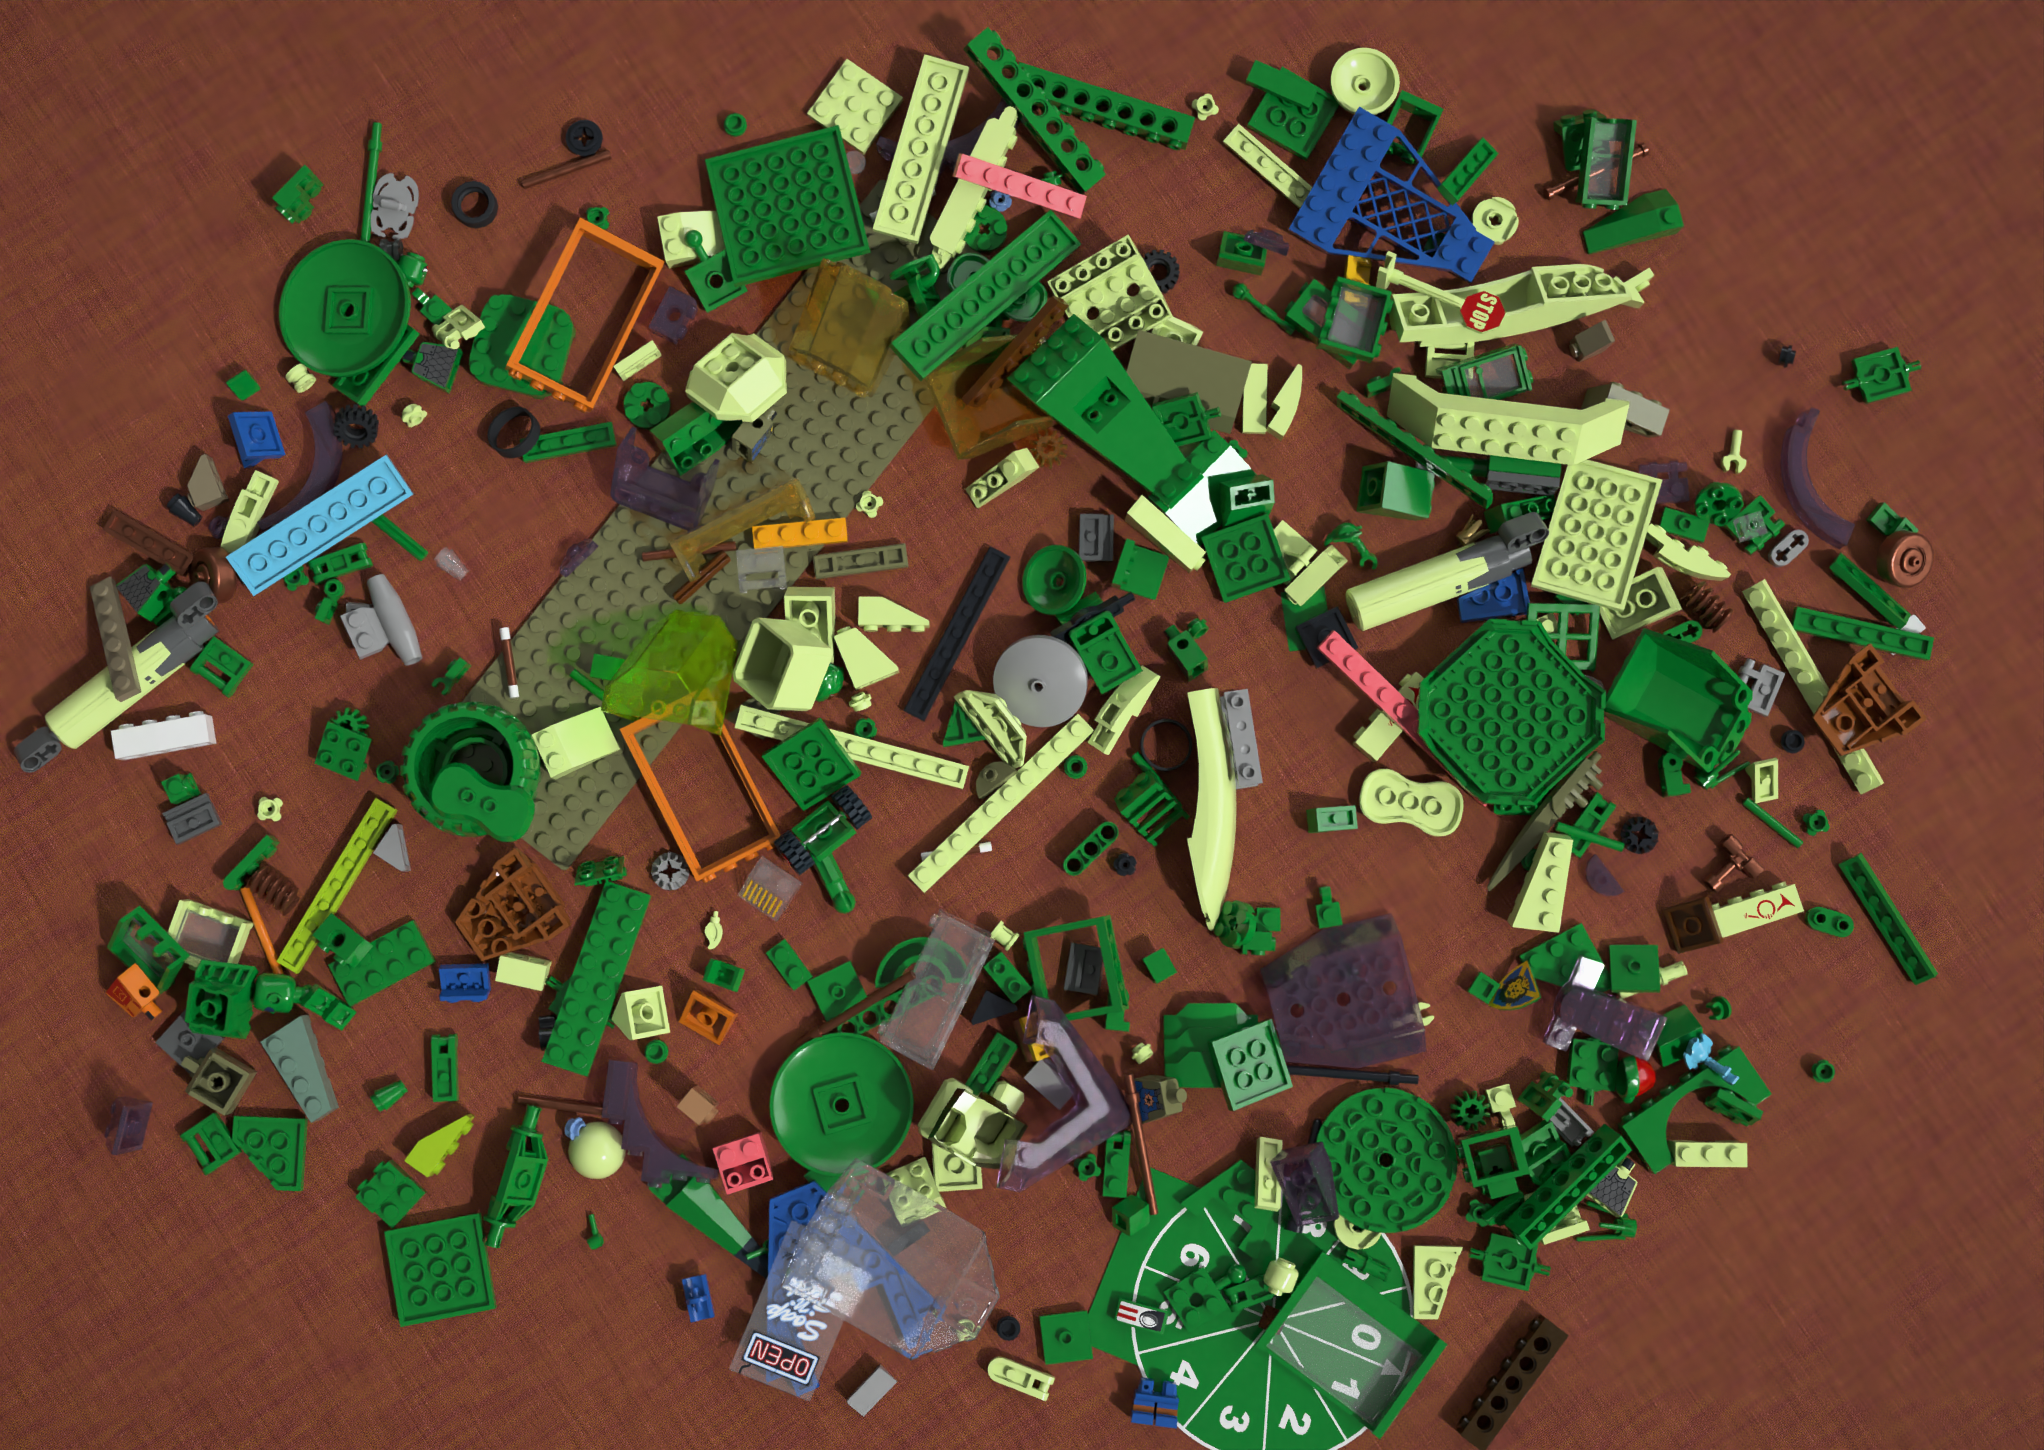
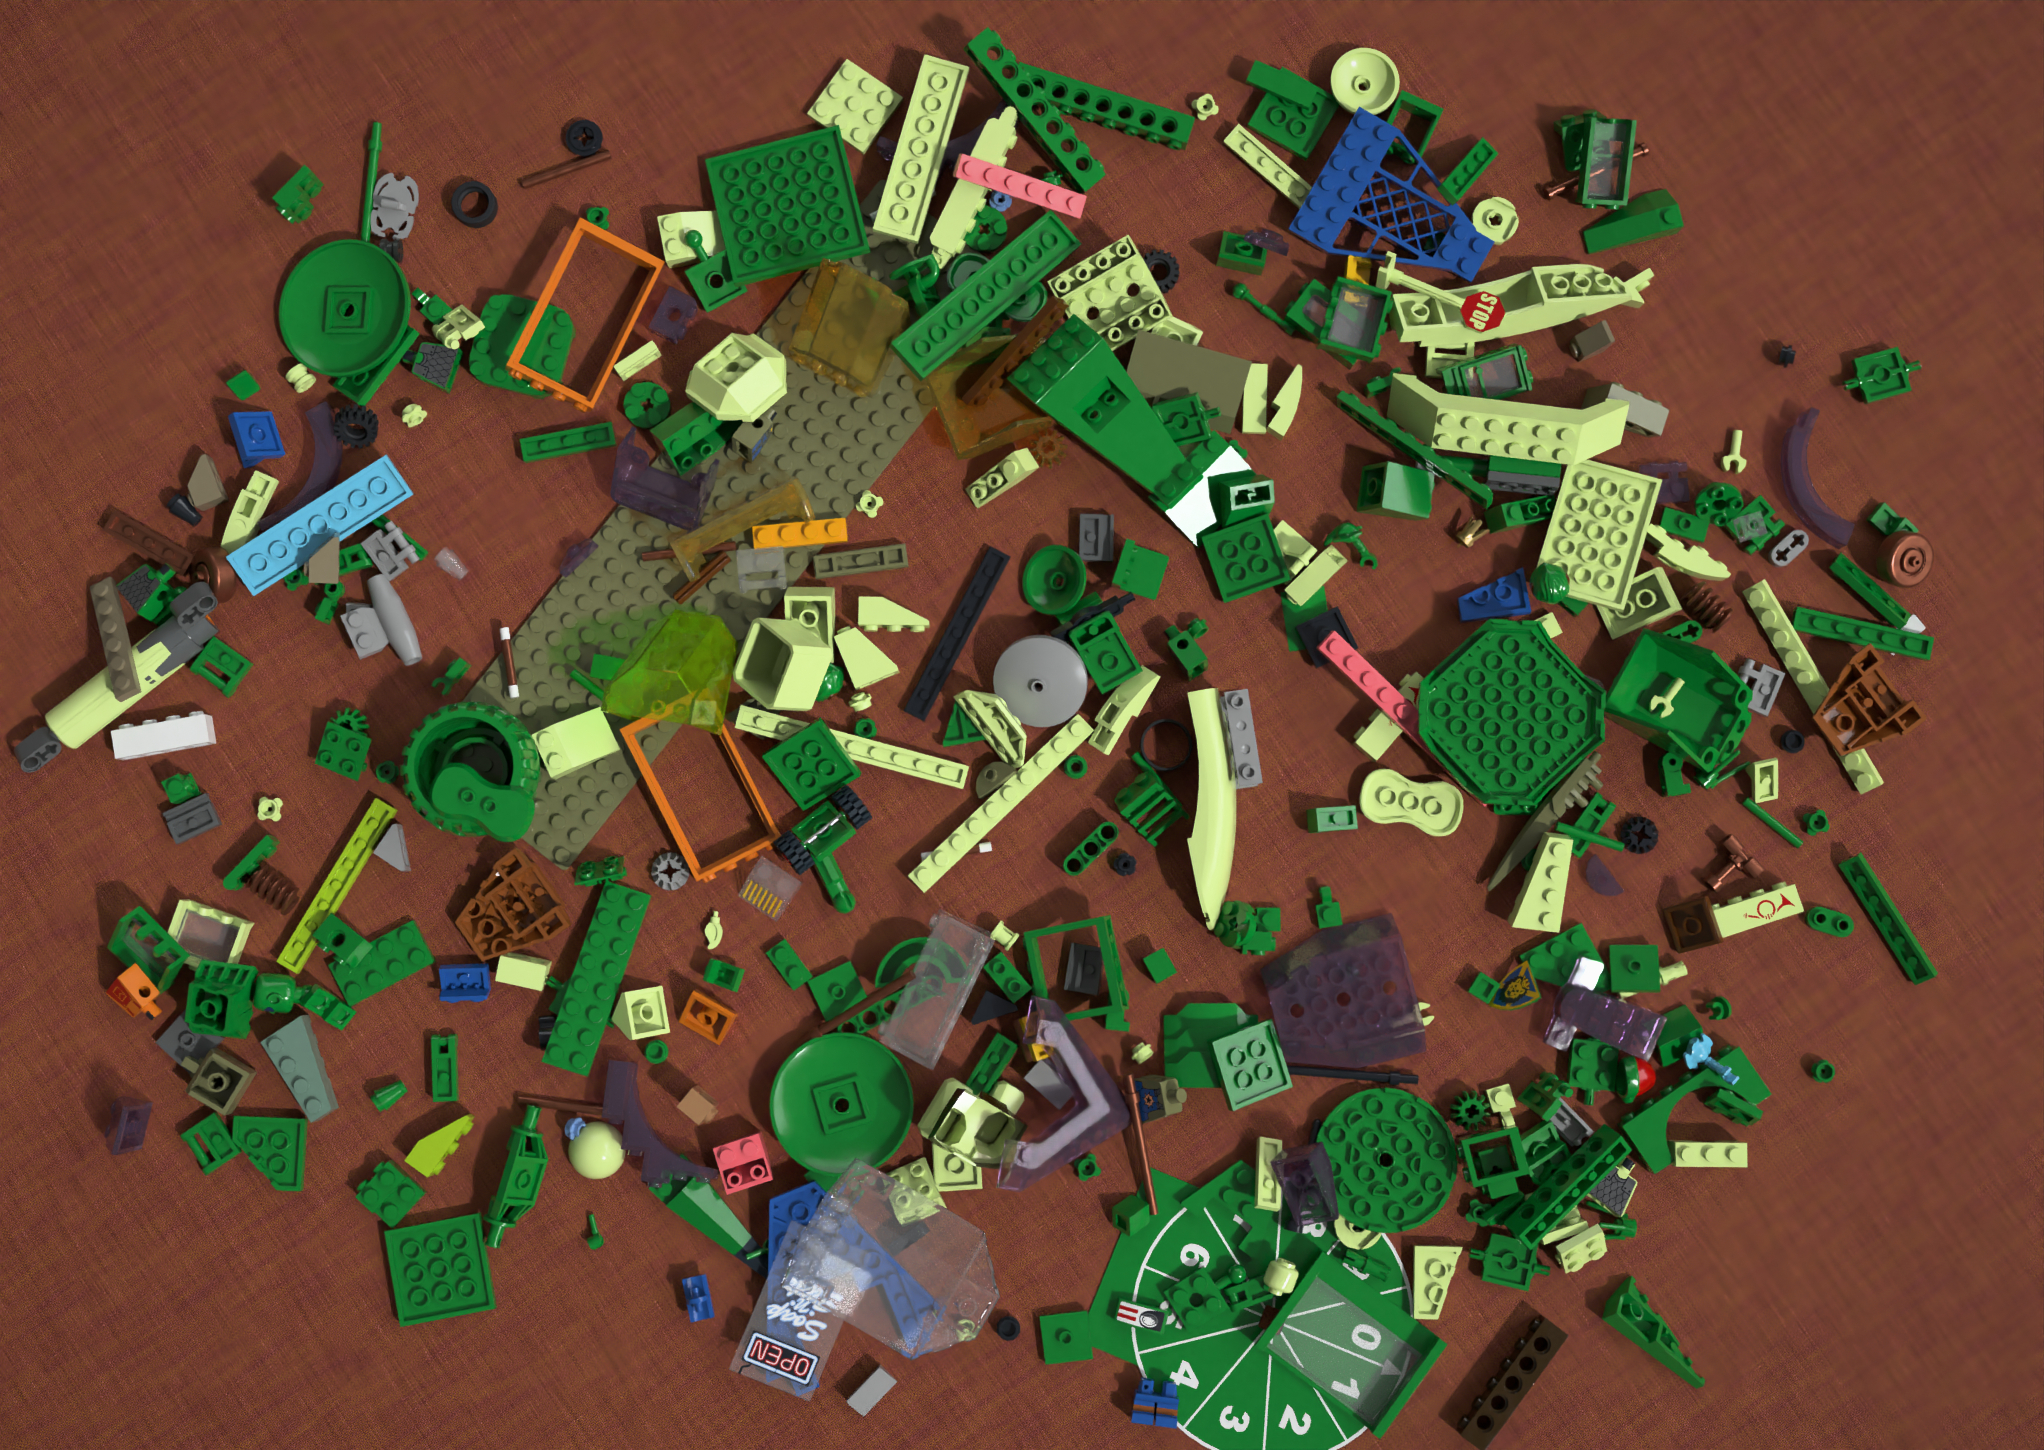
(218, 526): plate -> none
(261, 930): orange bar -> none
(324, 562): none -> dark tan slope
(384, 553): none -> light grey plate
(414, 268): green head -> none
(501, 419): black tyre -> none
(735, 124): green plate -> none
(856, 162): clear plate -> none
(1020, 1377): yellowish green plate -> none
(1116, 1165): green plate -> none
(1165, 534): yellowish green slope -> none
(1446, 574): yellowish green piece -> none
(1549, 583): none -> green hair
(1562, 636): green window -> none
(1581, 1249): none -> yellowish green plate
(1633, 1318): none -> green wedge
(1666, 699): none -> yellowish green bar

